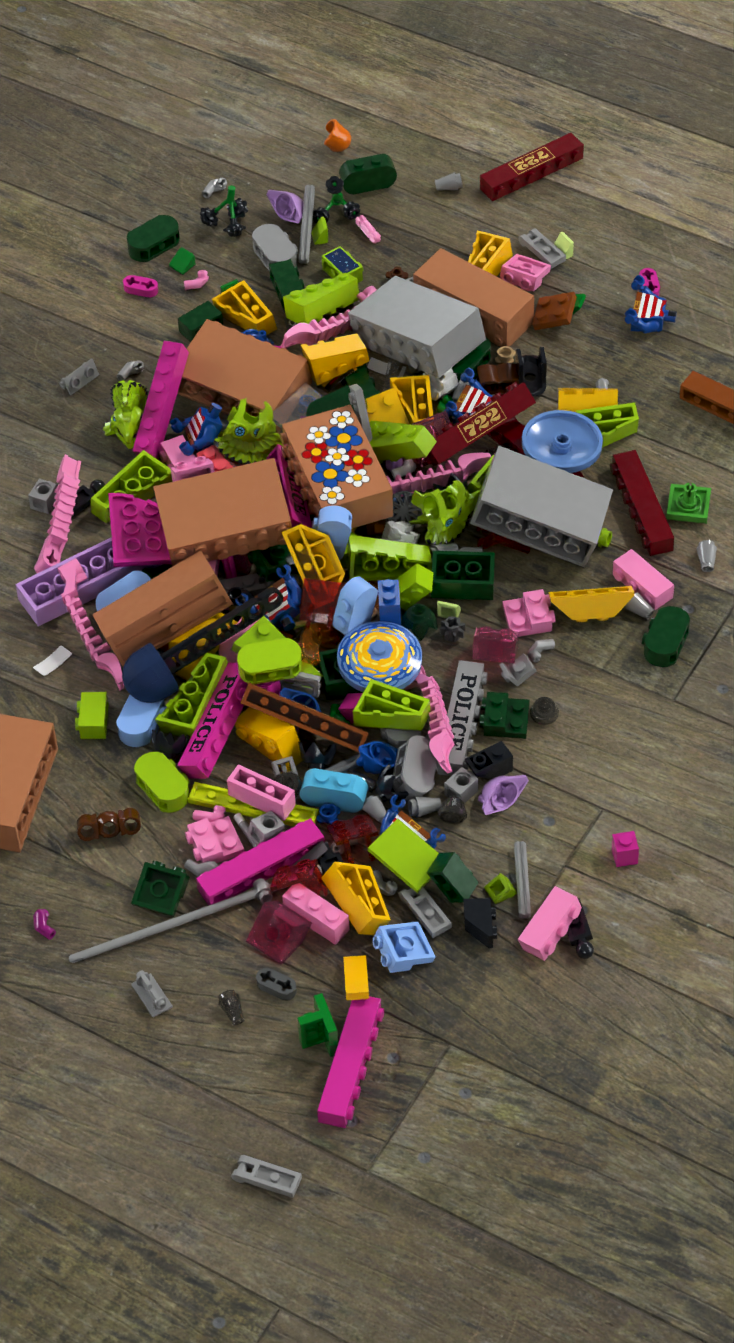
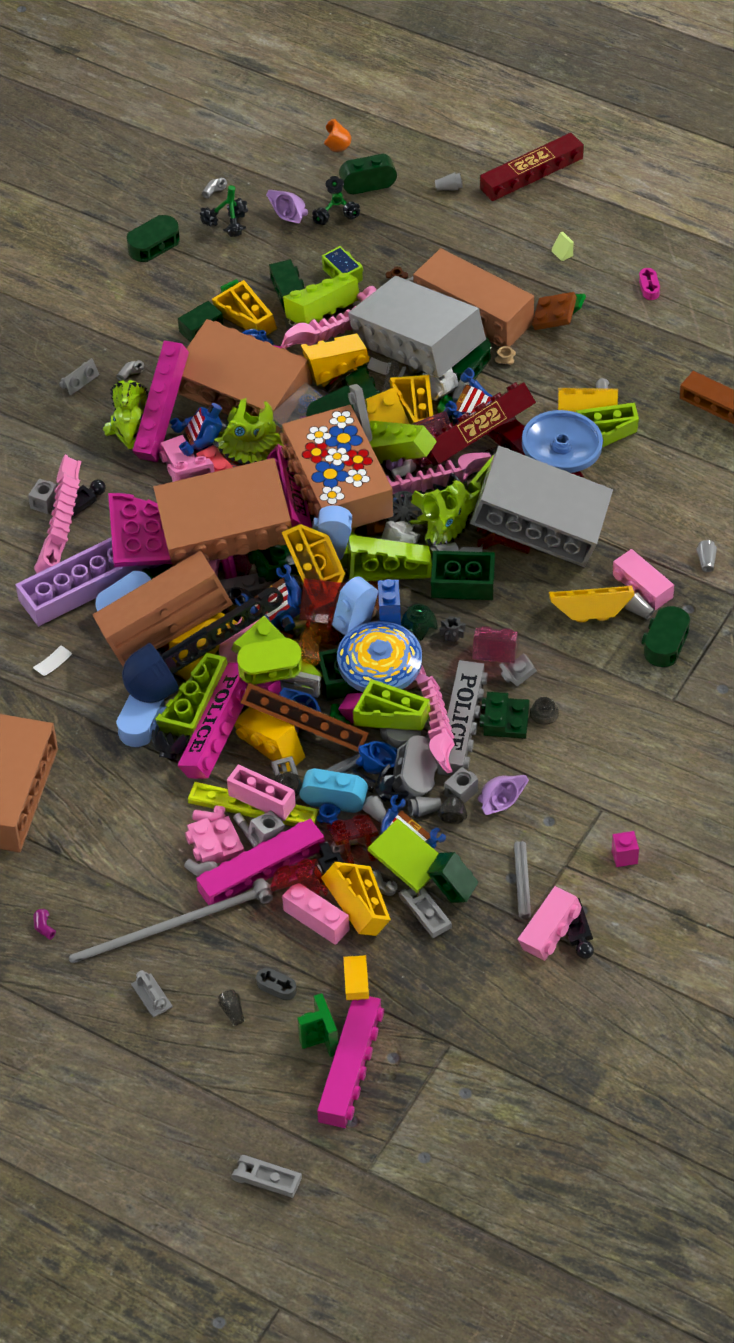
(73, 574): bright pink piece -> none
(92, 715): lime brick -> none
(118, 820): reddish brown piece -> none
(133, 479): lime wedge -> none
(140, 286): dark pink beam -> none
(160, 888): dark green plate -> none
(162, 781): lime brick -> none
(182, 261): green slope -> none
(199, 282): bright pink arm -> none
(273, 245): light grey brick -> none
(278, 931): clear pink slope -> none
(306, 226): light grey axle -> none
(315, 758): black piece -> none
(315, 852): dark grey sticker -> none
(320, 232): lime slope -> none
(368, 229): bright pink axle -> none
(402, 946): light blue plate -> none
(414, 585): lime brick -> none
(447, 609): yellowish green slope -> none
(478, 920): black slope -> none
(490, 252): yellow wedge -> none
(491, 761): black slope -> none
(497, 378): reddish brown brick -> none
(500, 889): lime slope -> none
(524, 272): bright pink plate -> none
(529, 614): bright pink plate -> none
(533, 366): black piece -> none
(538, 646): light grey arm -> none
(542, 248): light grey plate -> none
(605, 538): lime plate -> none
(642, 503): dark red brick -> none
(648, 310): torso -> none
(688, 503): bright green plate -> none

